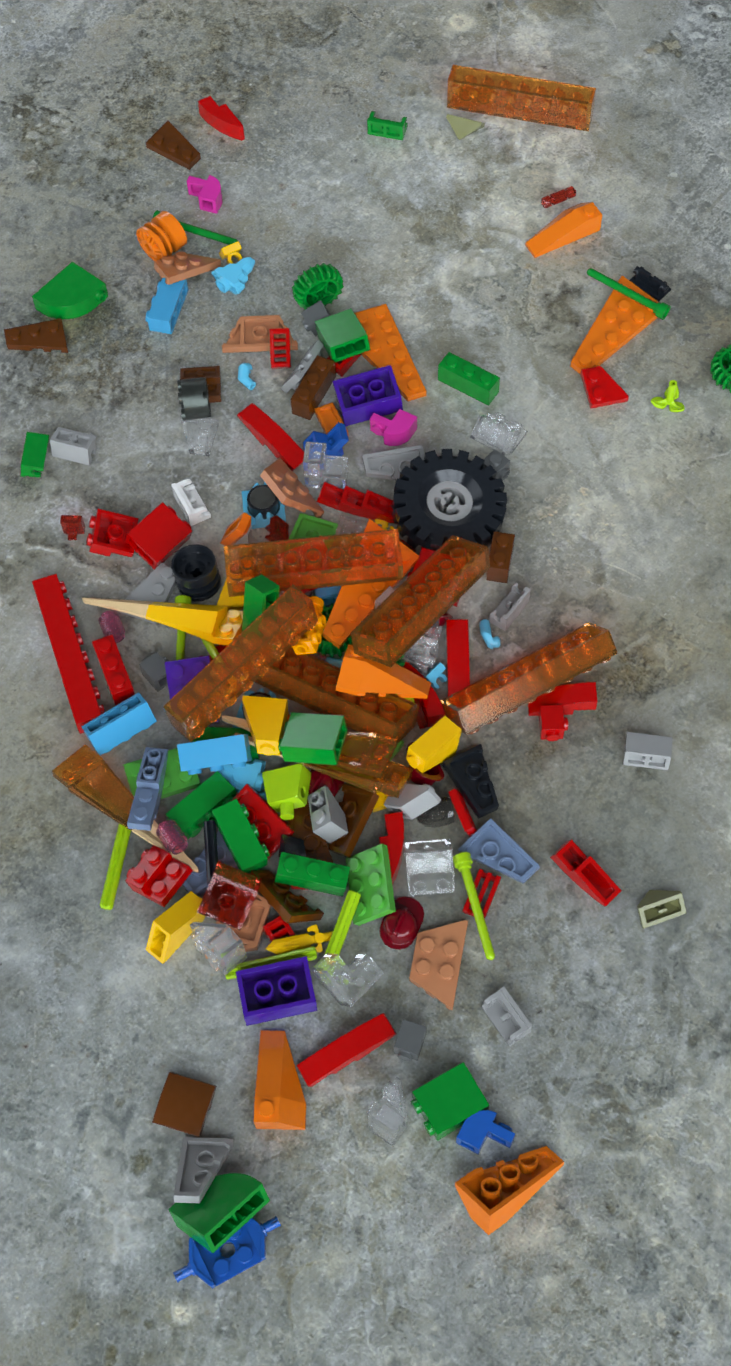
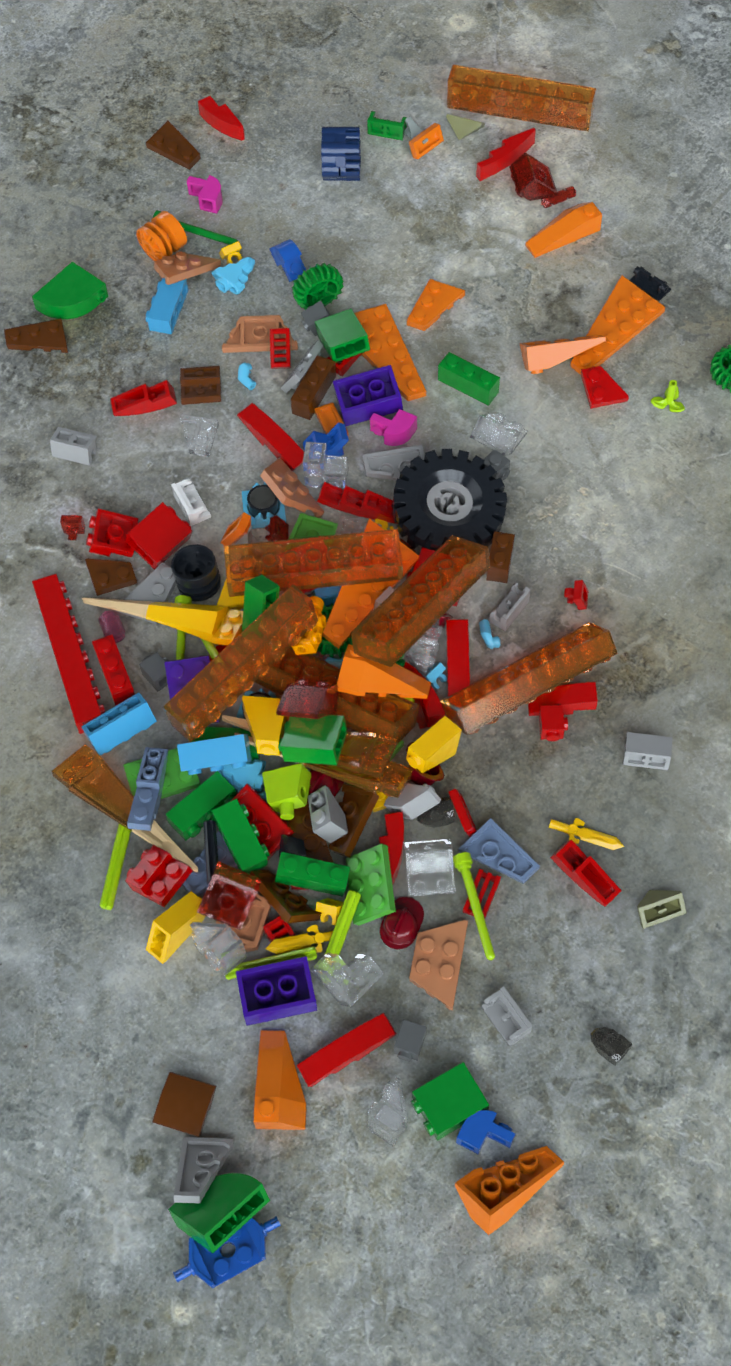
(34, 454): green hinge -> none
(110, 575): none -> reddish brown wing
(144, 399): none -> red slope
(172, 836): clear pink brick -> none
(194, 398): pearl dark grey brick -> none
(289, 257): none -> blue brick
(308, 699): none -> clear red slope
(329, 907): none -> yellow tile
(341, 153): none -> dark blue piece
(422, 139): none -> orange piece
(432, 303): none -> orange wing
(472, 779): black wing -> none
(504, 156): none -> red slope
(531, 178): none -> clear red slope
(544, 354): none -> wedge
(577, 595): none -> red tile
(586, 834): none -> yellow sword
(610, 1044): none -> clear smoke rock
(660, 309): green piece -> none

